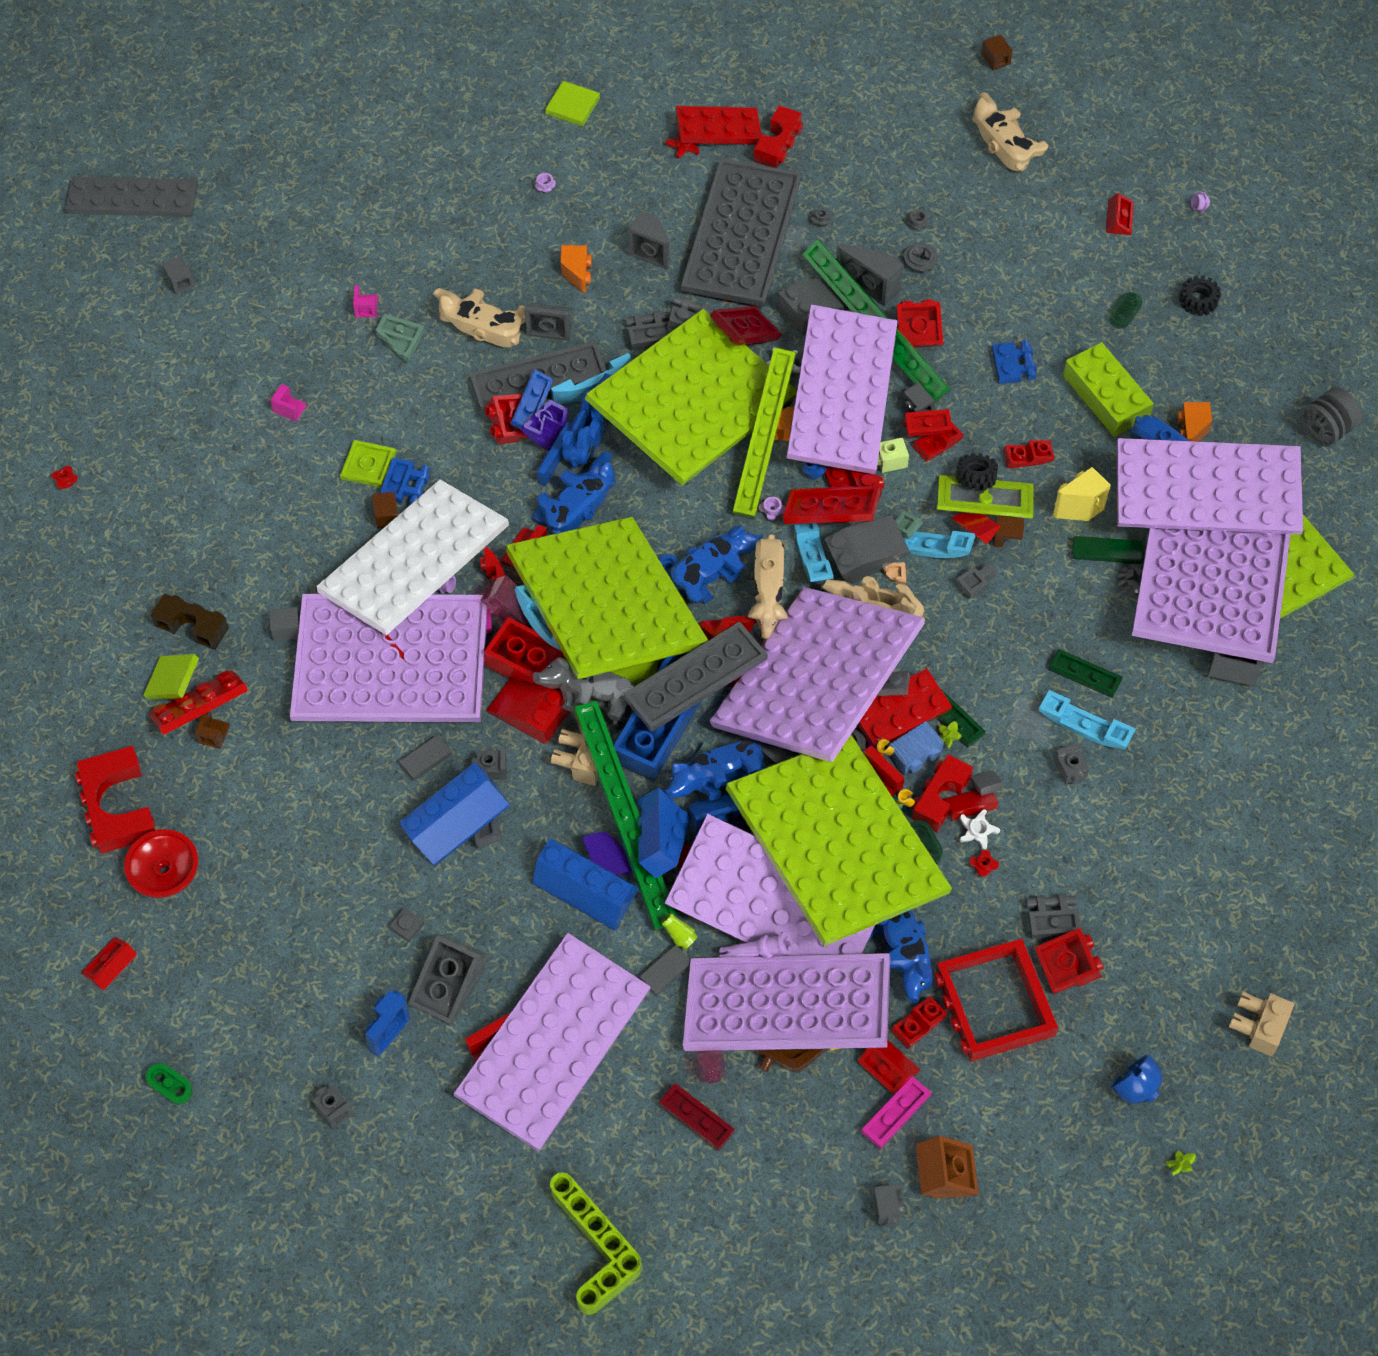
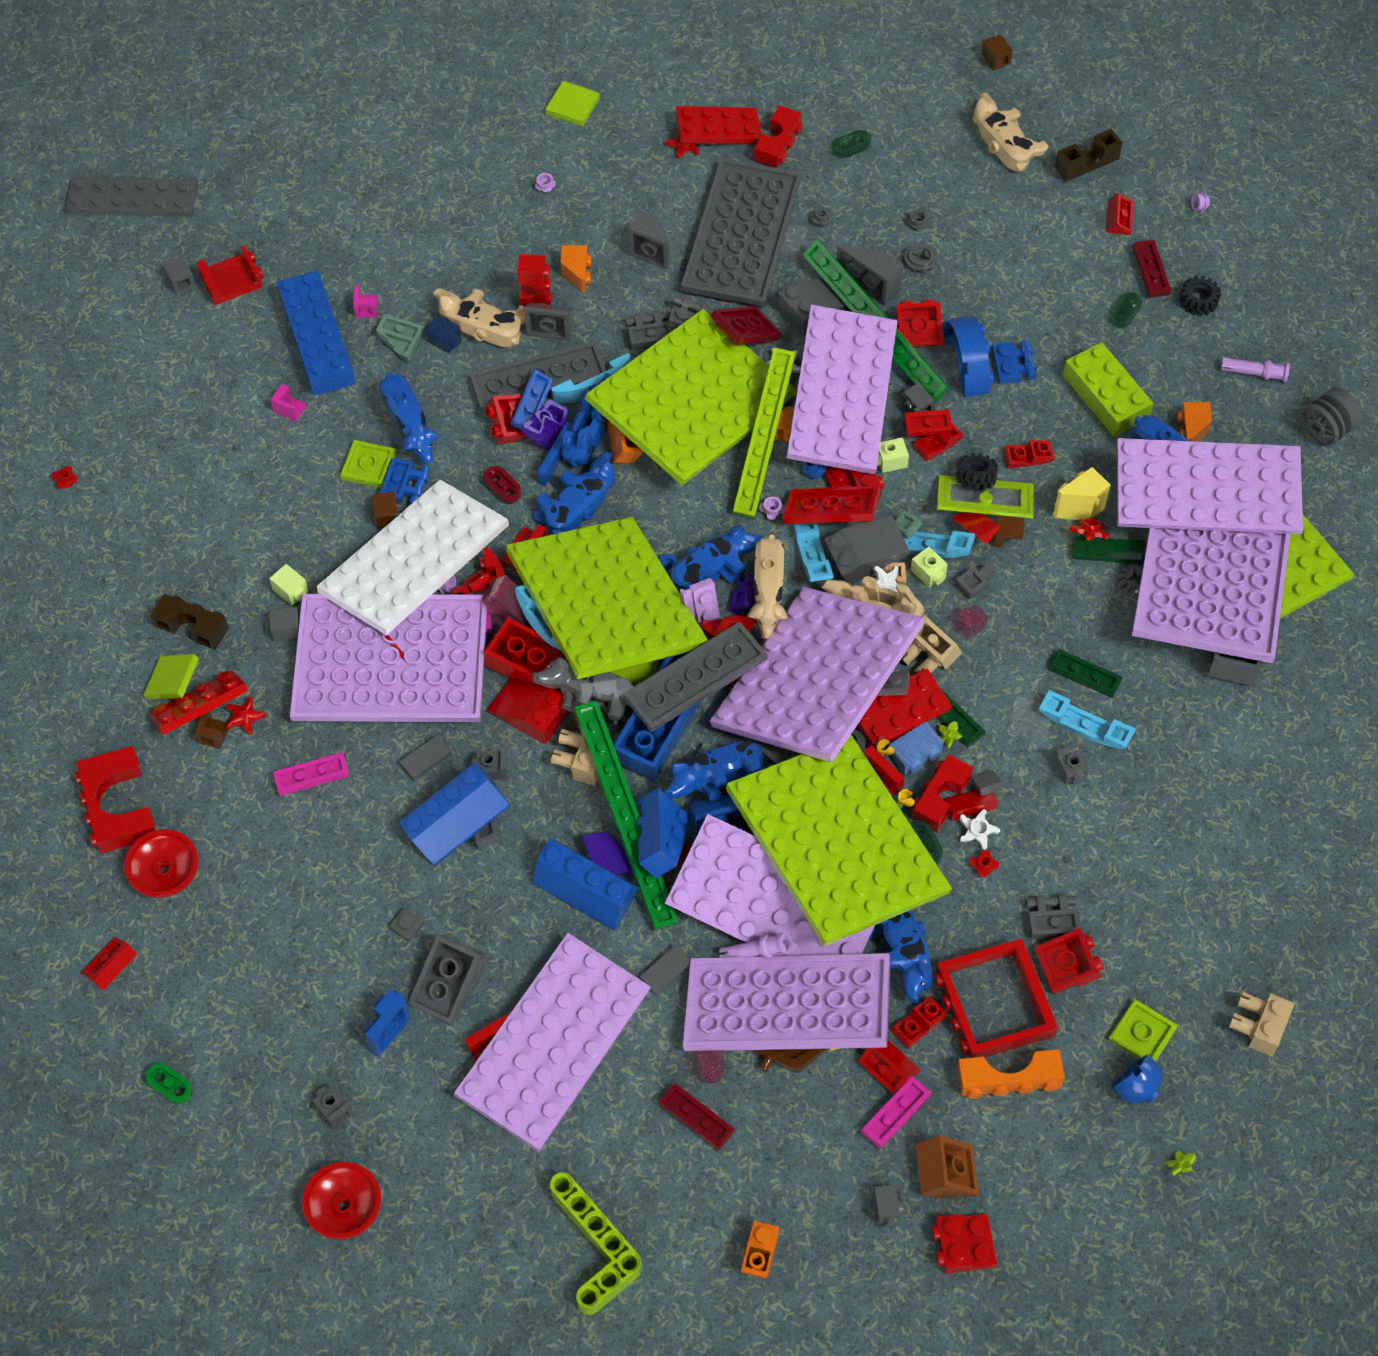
(231, 277): none -> red panel
(244, 715): none -> red animal
(288, 584): none -> yellowish green brick
(311, 774): none -> dark pink plate
(316, 333): none -> blue brick
(332, 1187): none -> red dish
(408, 416): none -> blue animal
(444, 334): none -> dark blue brick
(474, 583): none -> red plate
(503, 486): none -> dark red plate
(535, 281): none -> red arch
(622, 447): none -> orange slope
(680, 932): lime cone -> none
(701, 600): none -> lavender plate
(743, 596): none -> dark purple plate
(760, 1250): none -> orange slope
(850, 144): none -> clear green plate
(886, 580): none -> white animal
(929, 567): none -> yellowish green brick
(940, 648): none -> tan brick
(964, 1243): none -> red plate
(971, 621): none -> clear pink plate
(972, 354): none -> blue brick
(980, 1078): none -> orange arch
(1090, 528): none -> red animal
(1103, 150): none -> dark brown arch
(1143, 1031): none -> lime tile
(1151, 268): none -> dark red plate
(1266, 370): none -> lavender pin

